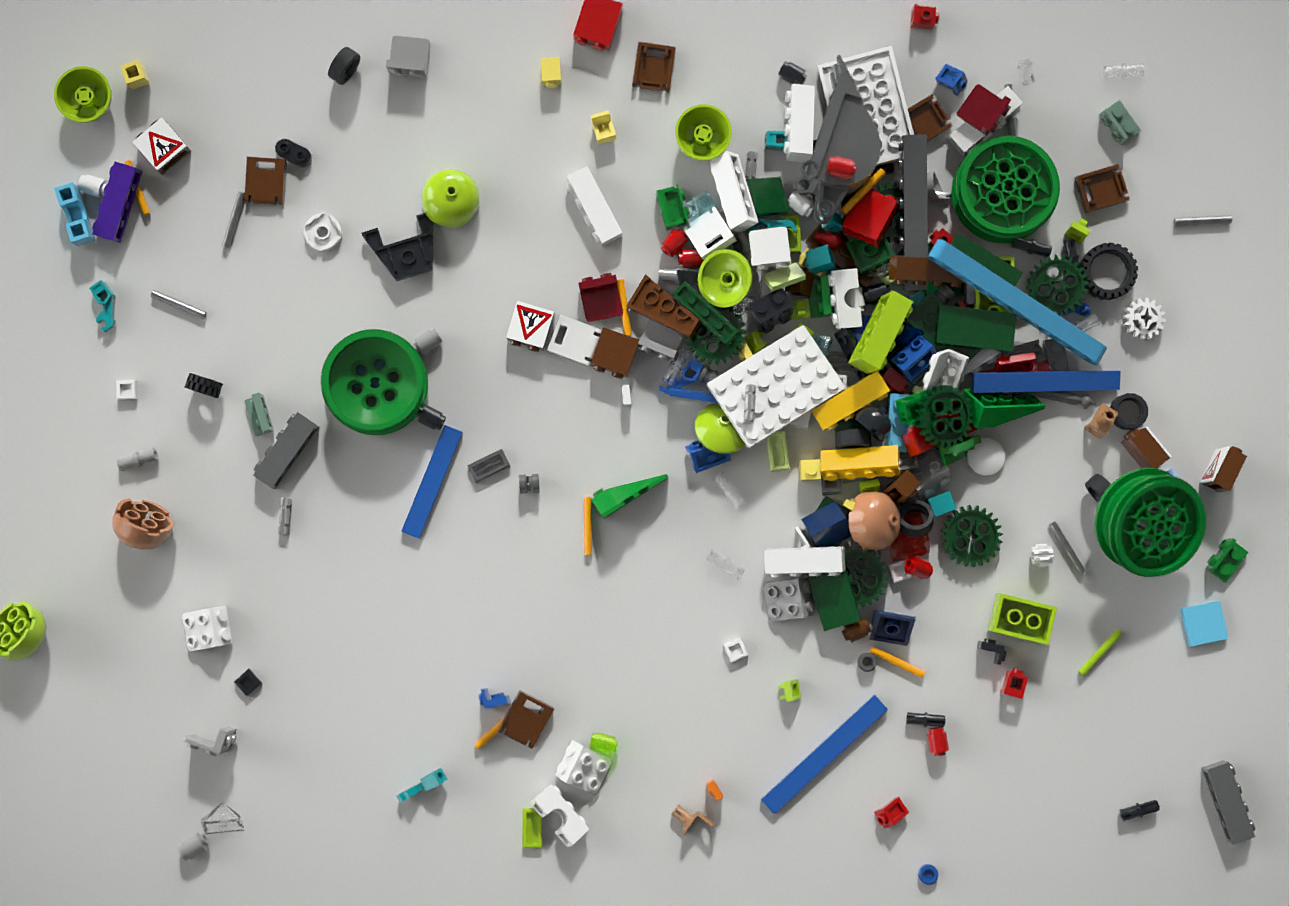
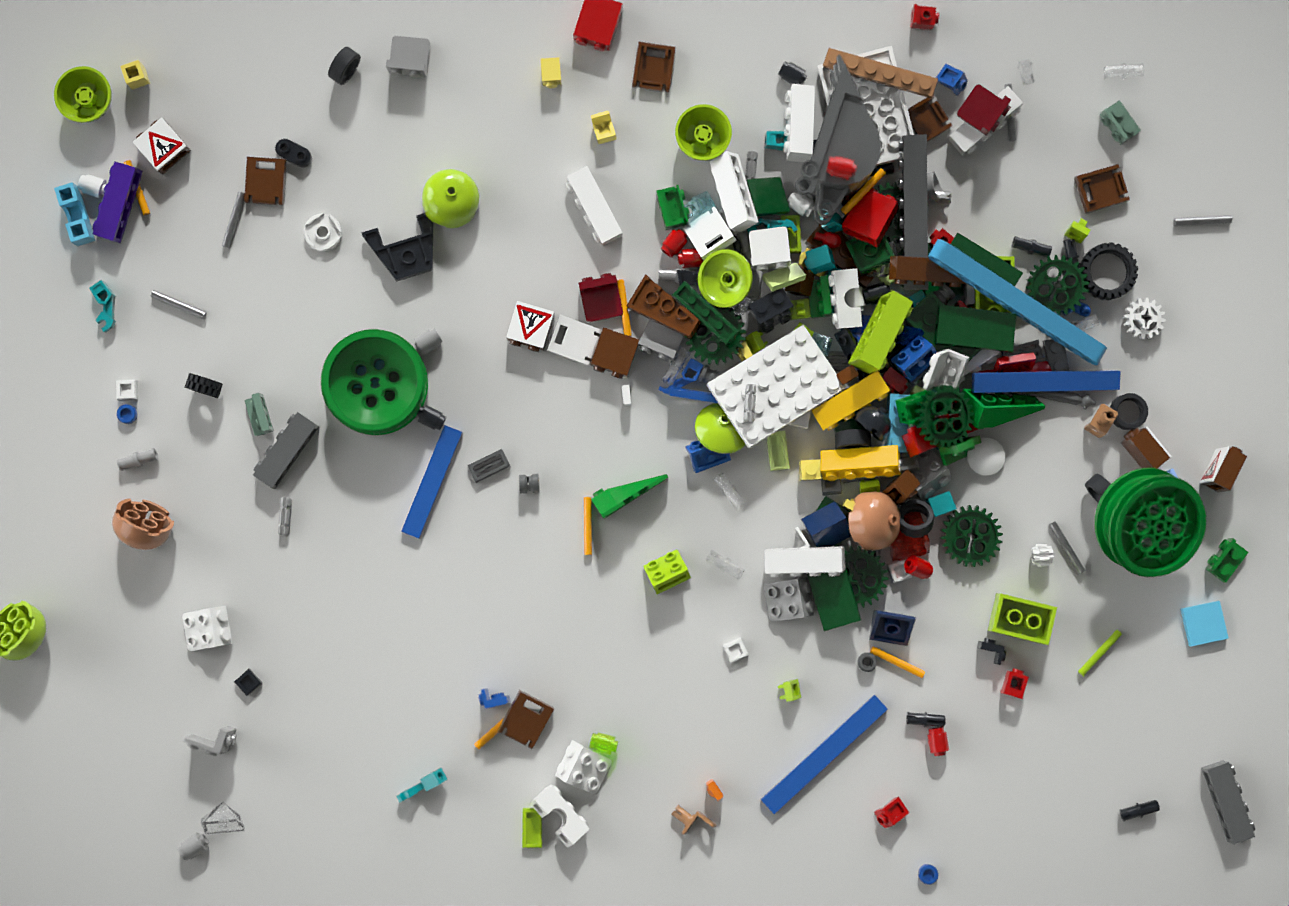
(127, 414): none -> blue tile
(667, 571): none -> lime bracket
(847, 374): none -> reddish brown slope
(856, 630): reddish brown brick -> none
(883, 73): none -> medium nougat plate
(996, 221): green wheel -> none

